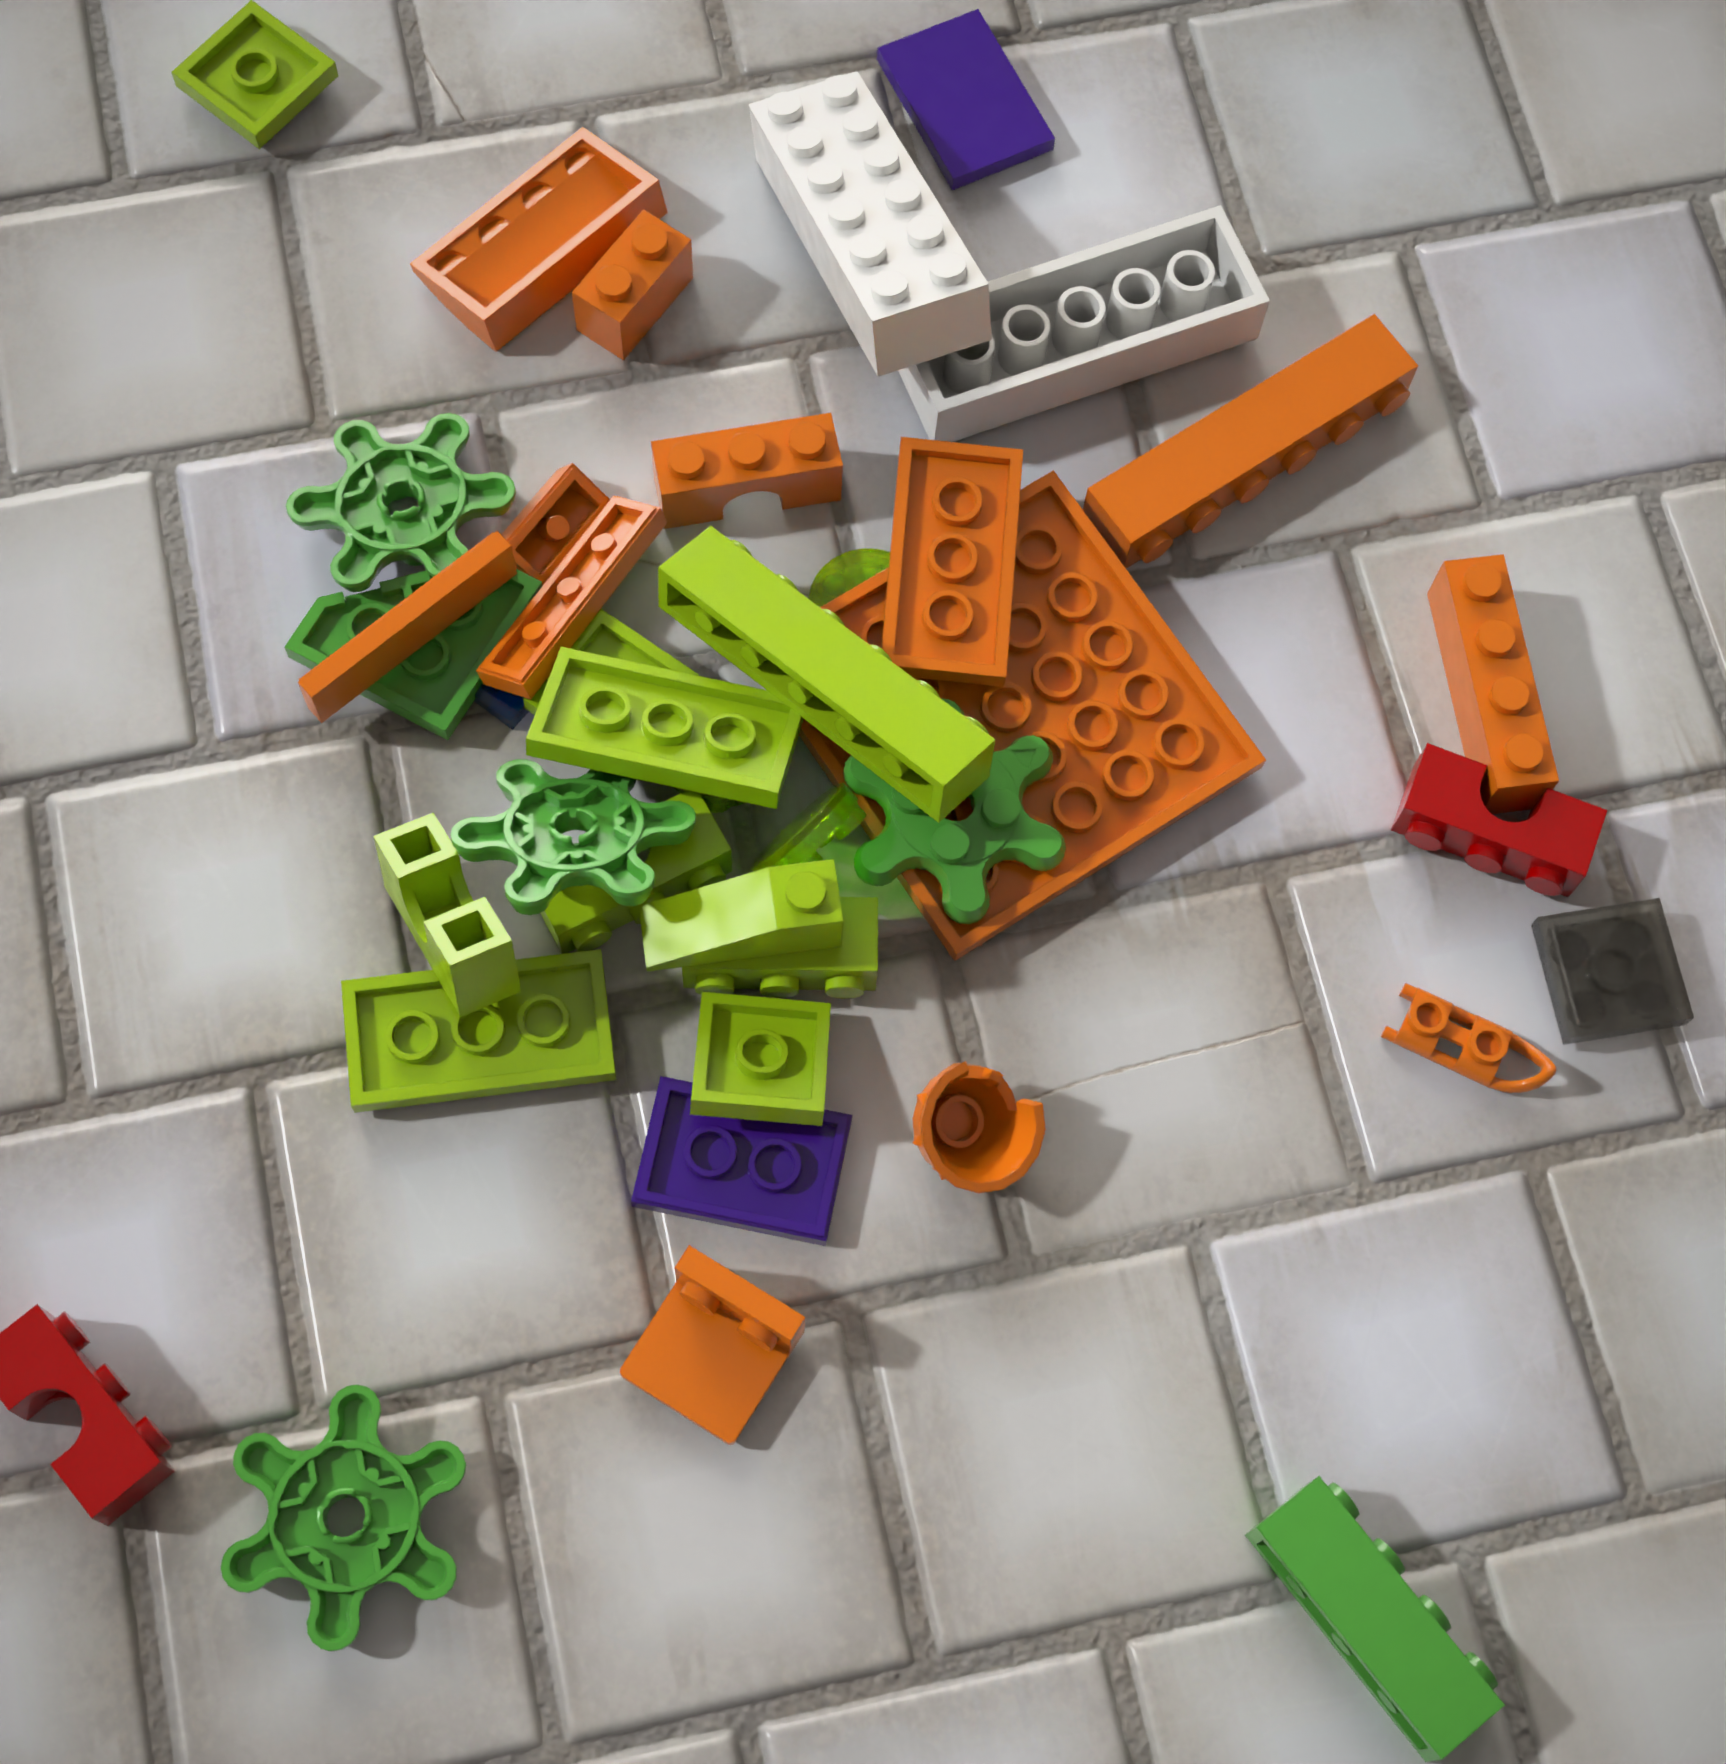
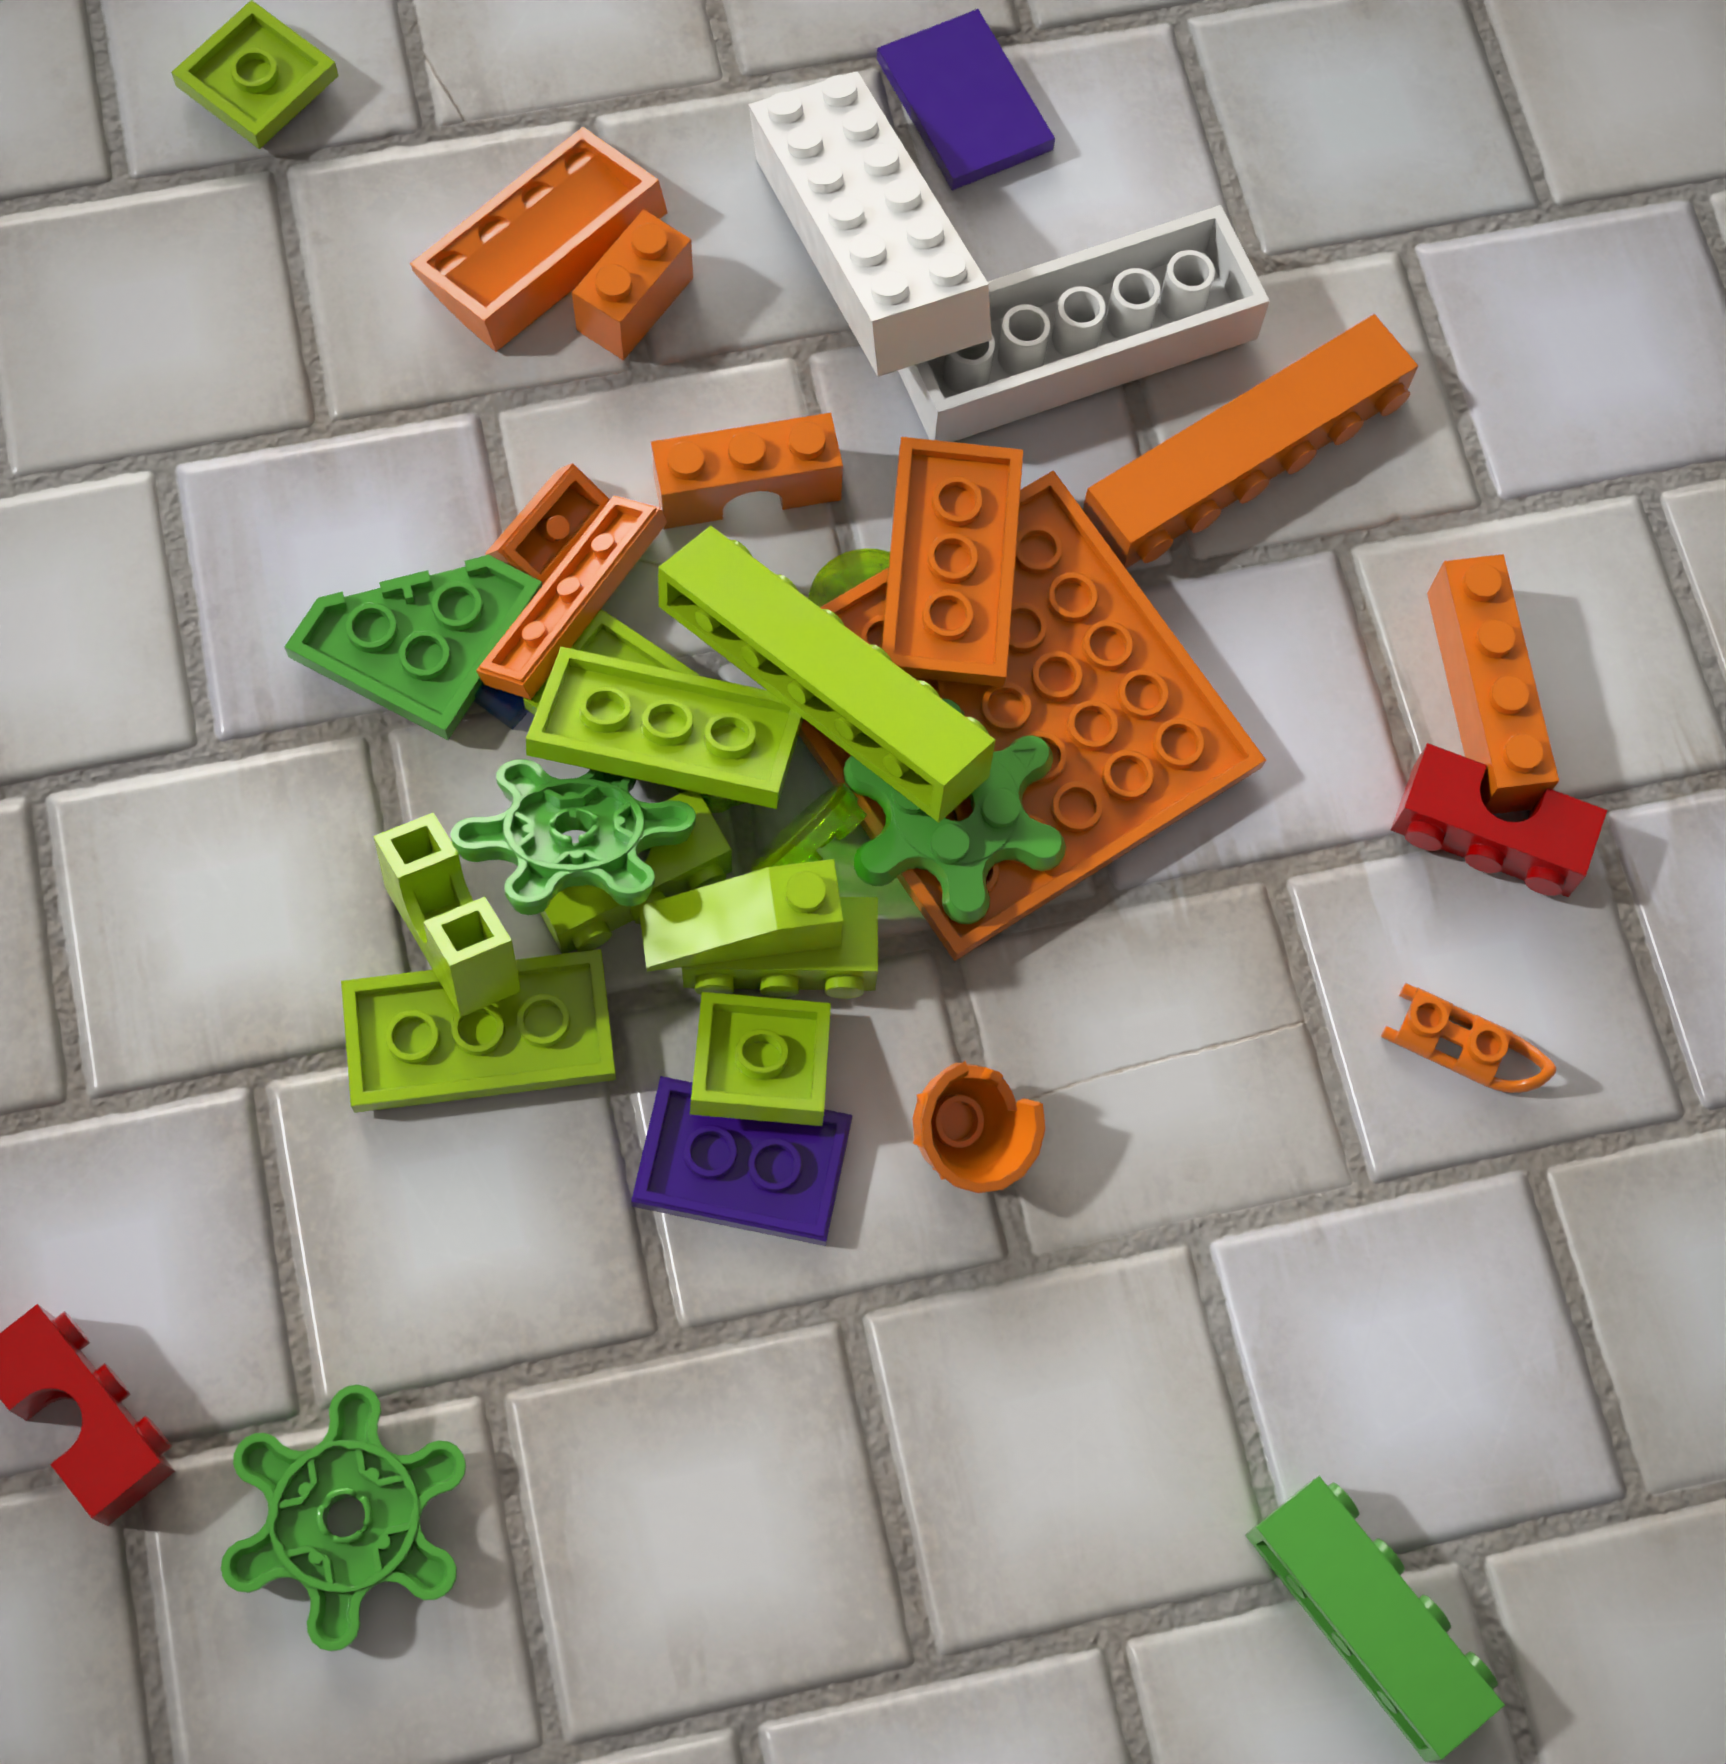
(390, 472): bright green plate -> none
(408, 626): orange tile -> none
(713, 1347): orange bracket -> none
(1611, 971): clear smoke plate -> none

